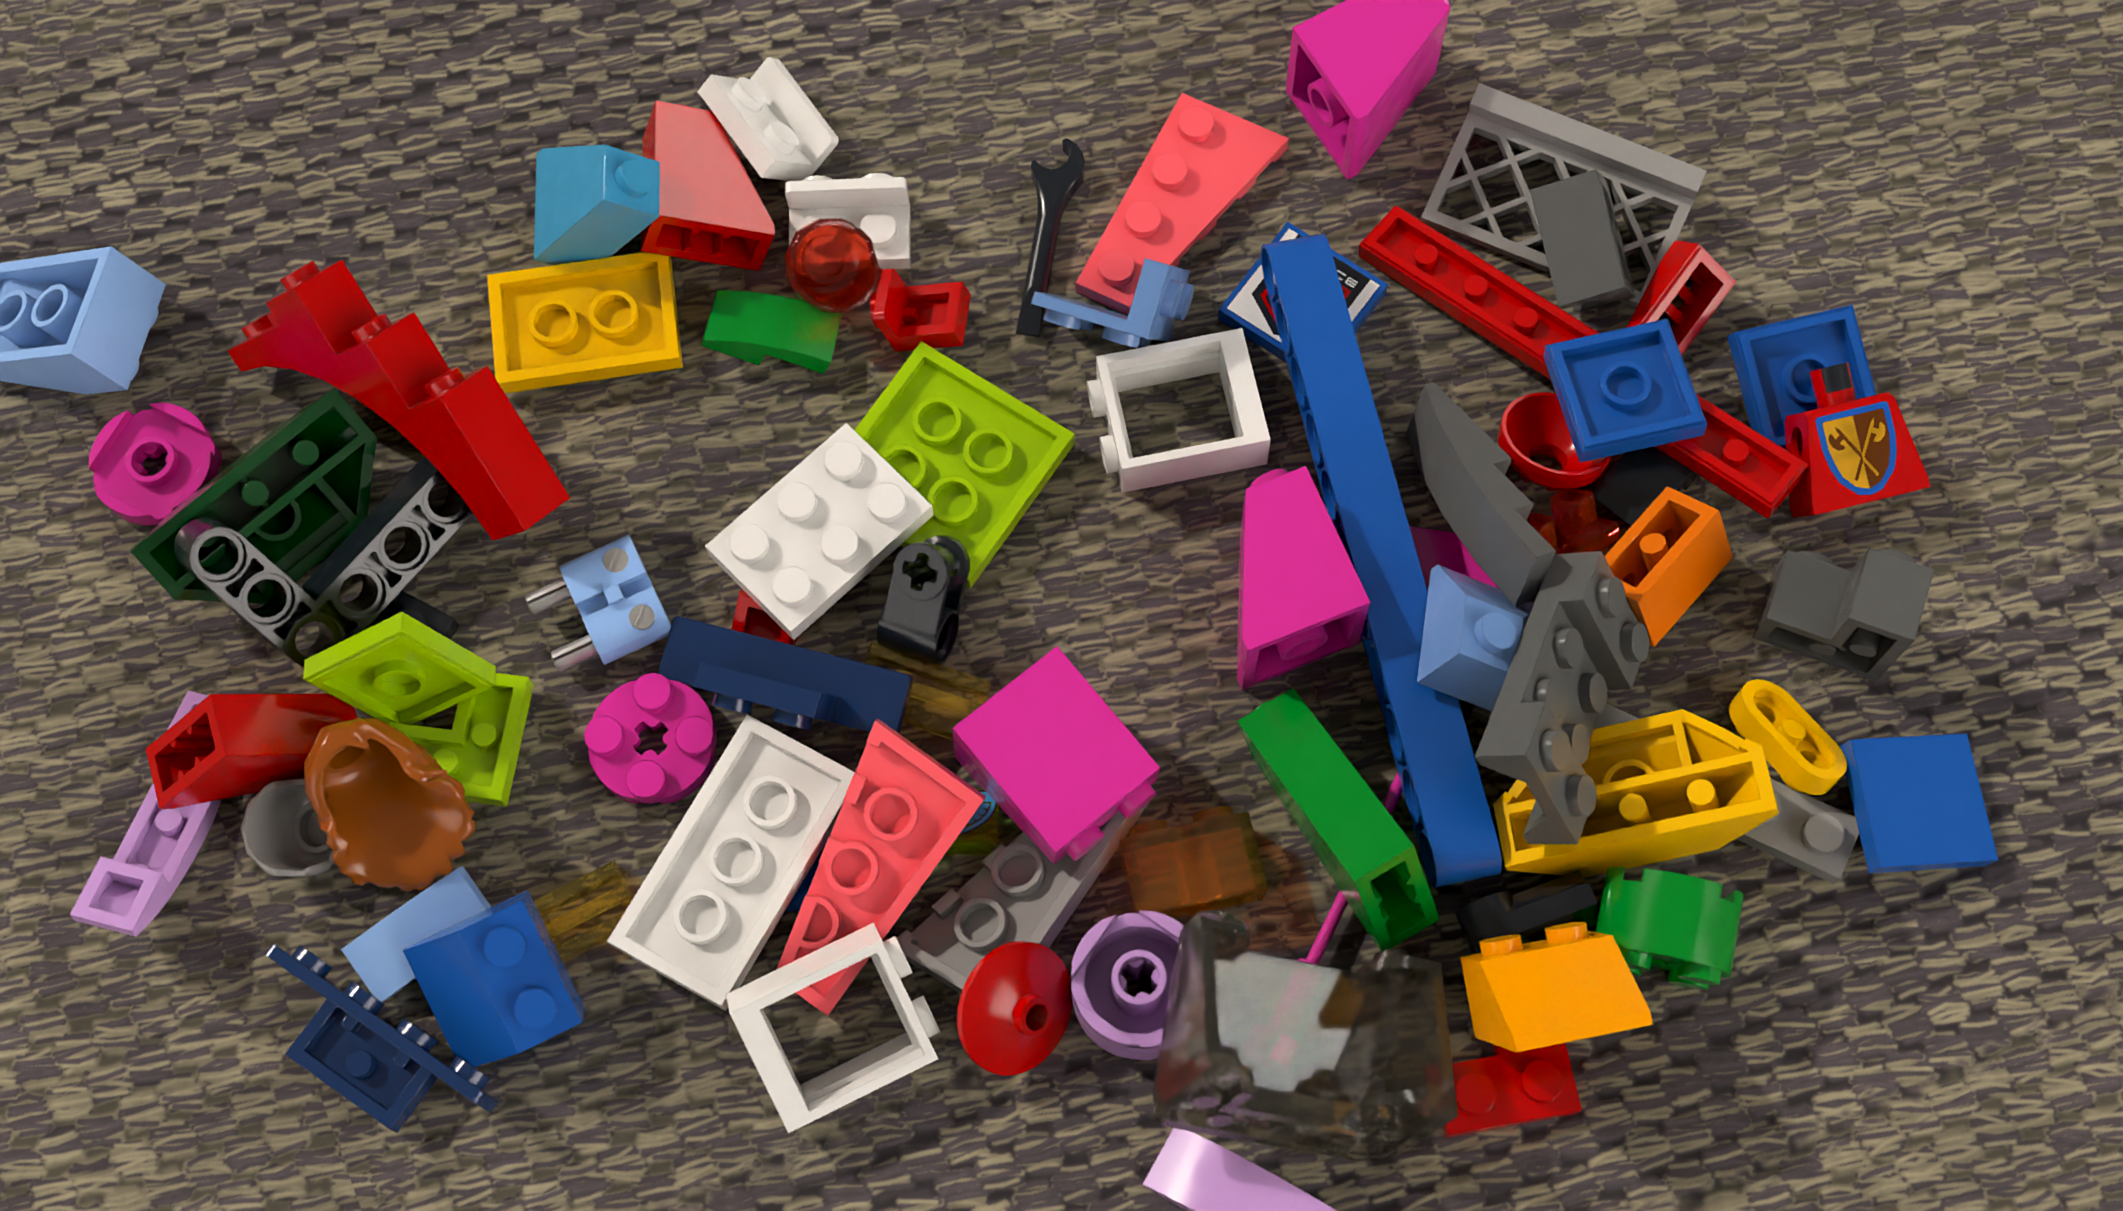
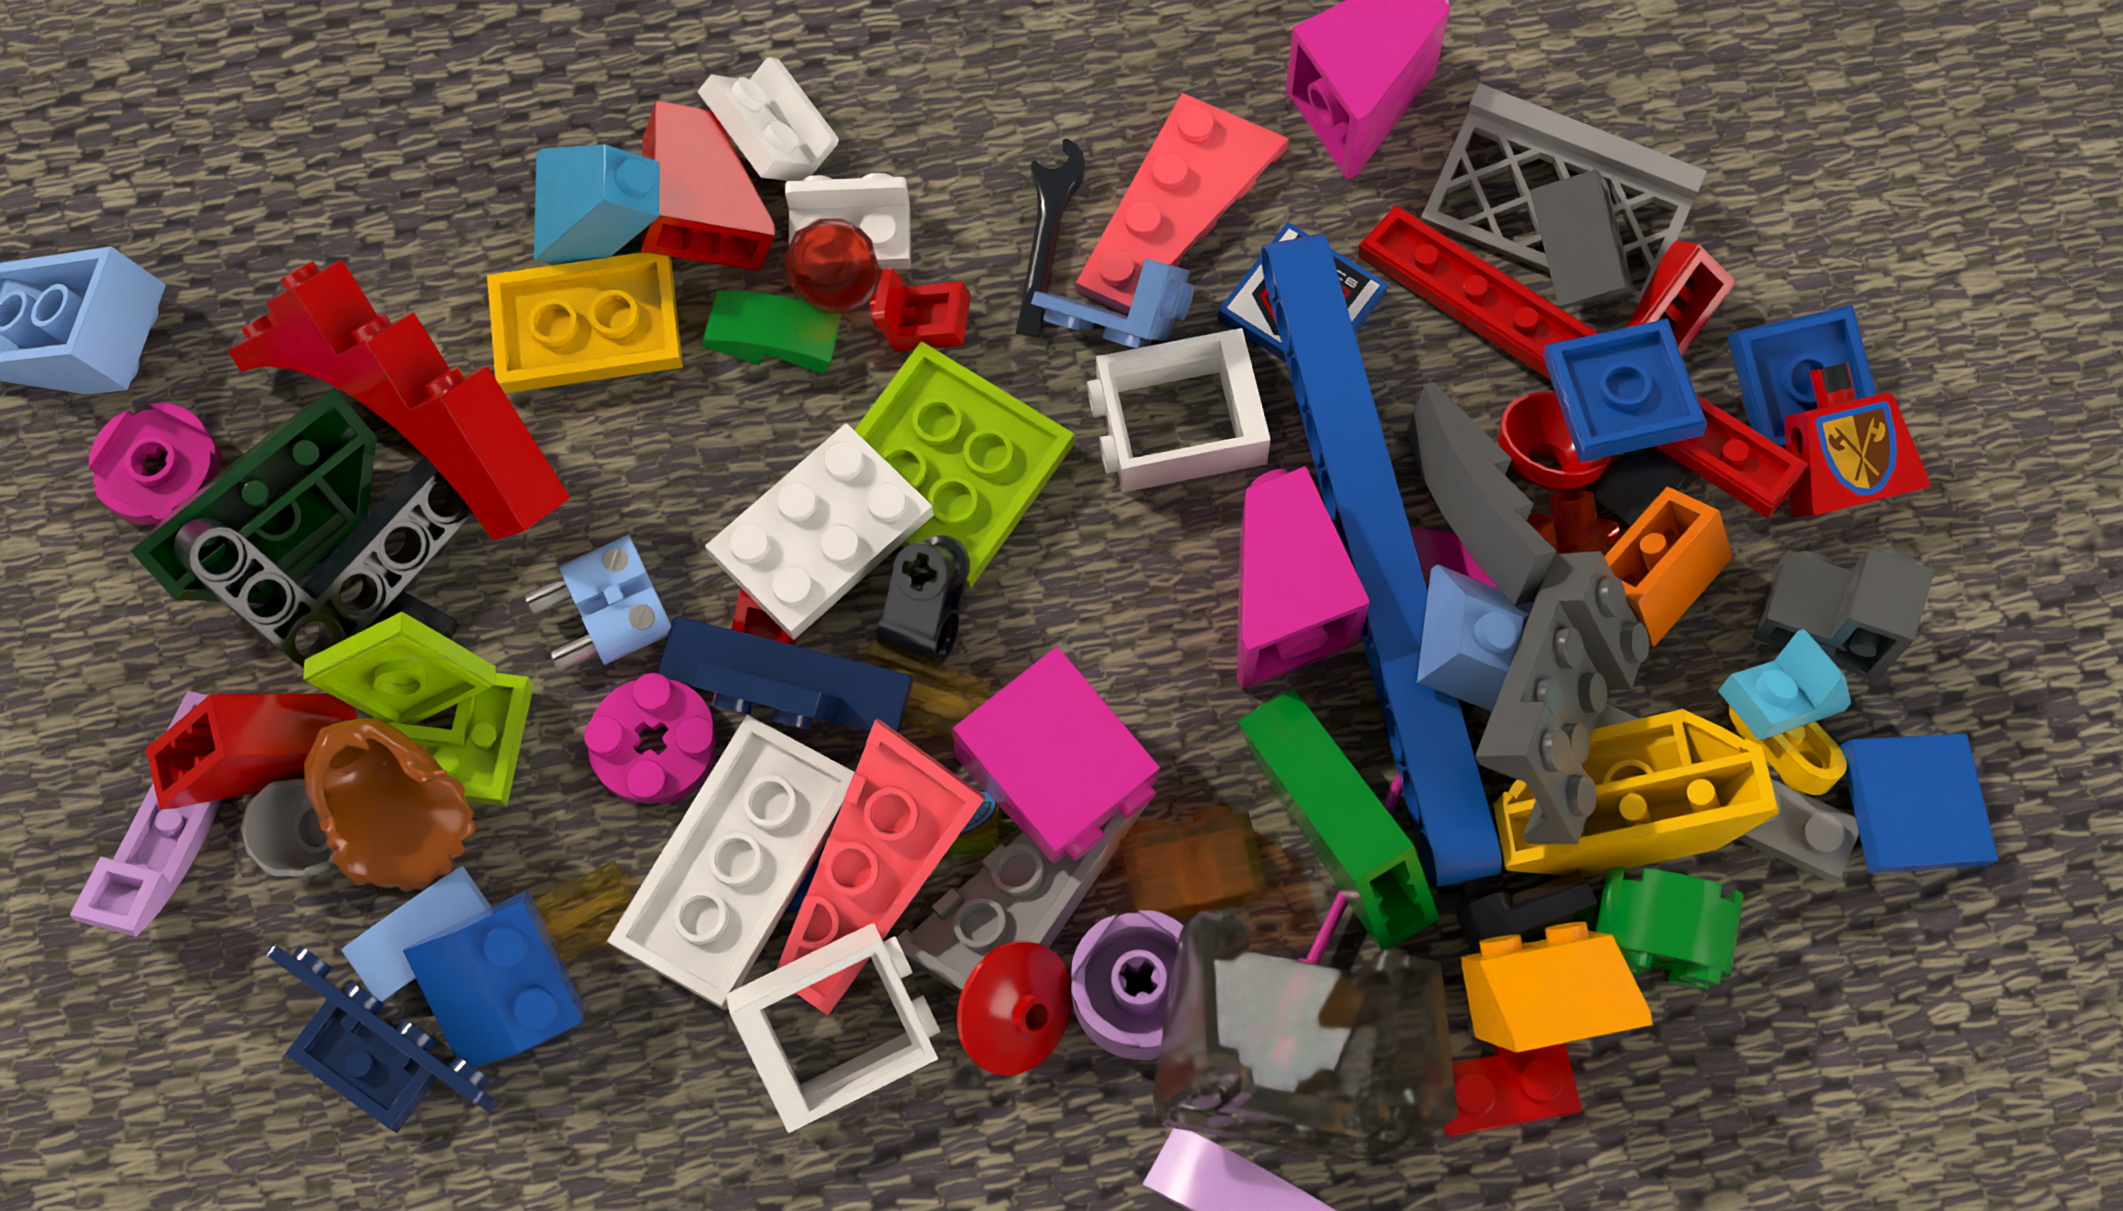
(1789, 691): none -> medium azure slope

